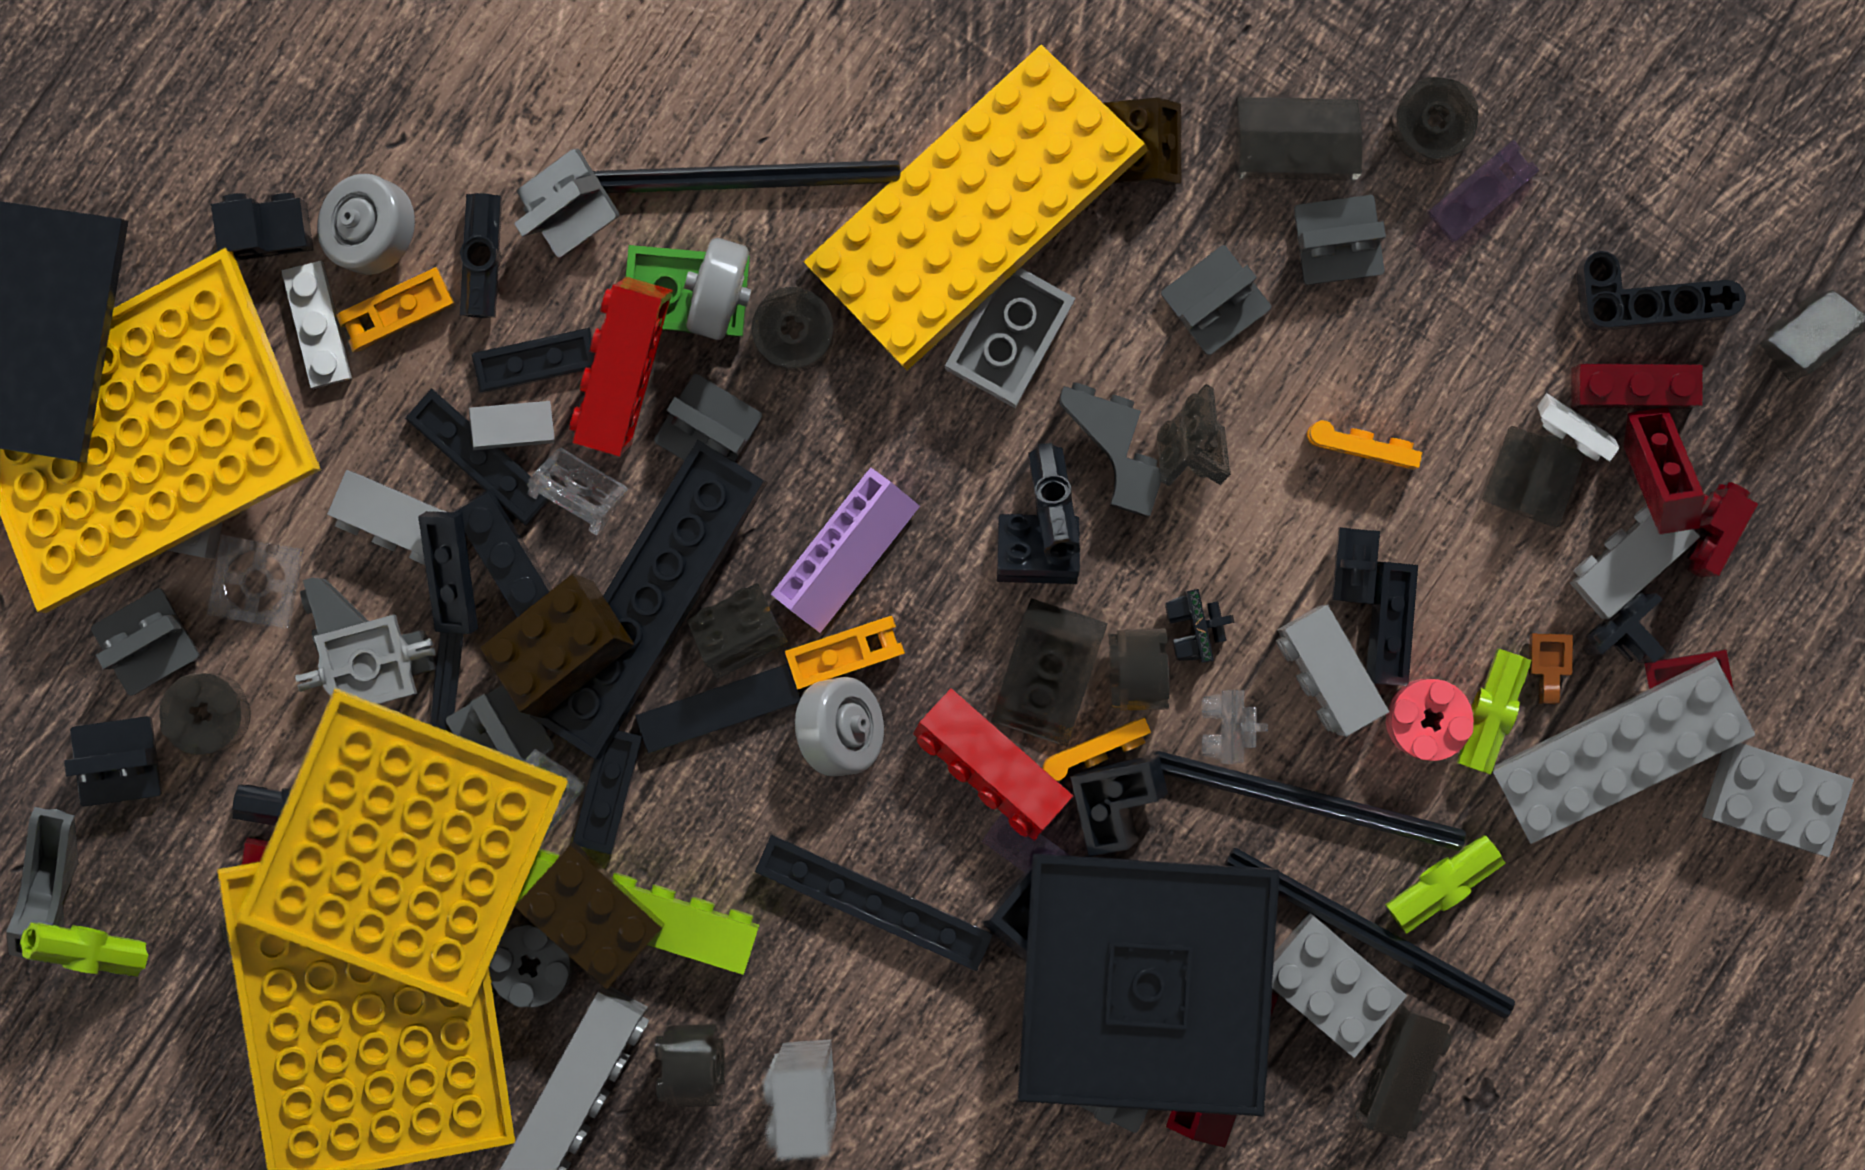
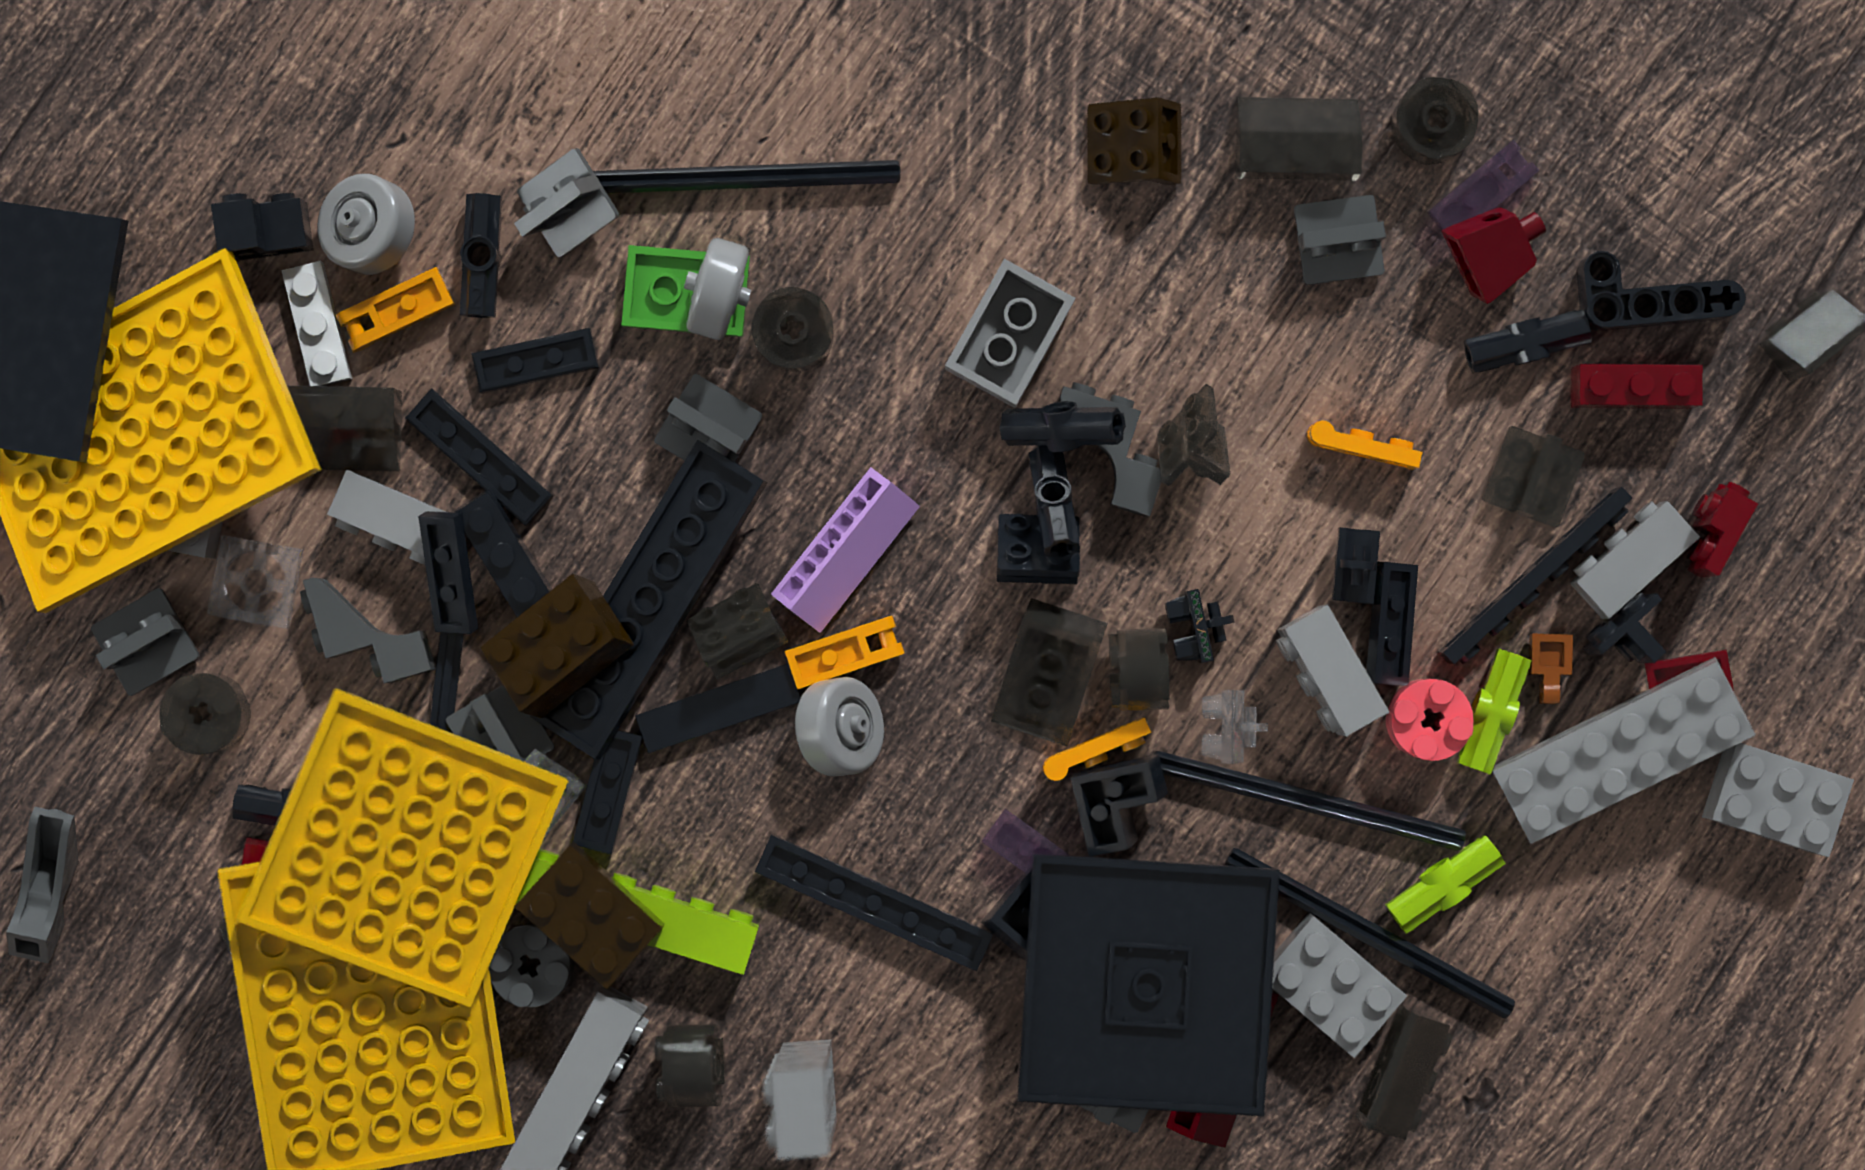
(84, 949): lime piece -> none
(114, 761): black bracket -> none
(351, 426): none -> clear smoke slope
(366, 661): light grey plate -> none
(511, 425): light grey tile -> none
(599, 487): clear piece -> none
(621, 366): red brick -> none
(975, 206): yellow plate -> none
(991, 765): red brick -> none
(1062, 426): none -> black piece
(1216, 299): dark grey bracket -> none
(1493, 250): none -> dark red torso
(1527, 341): none -> black piece
(1549, 565): none -> black plate
(1589, 437): white plate -> none
(1663, 470): dark red brick -> none

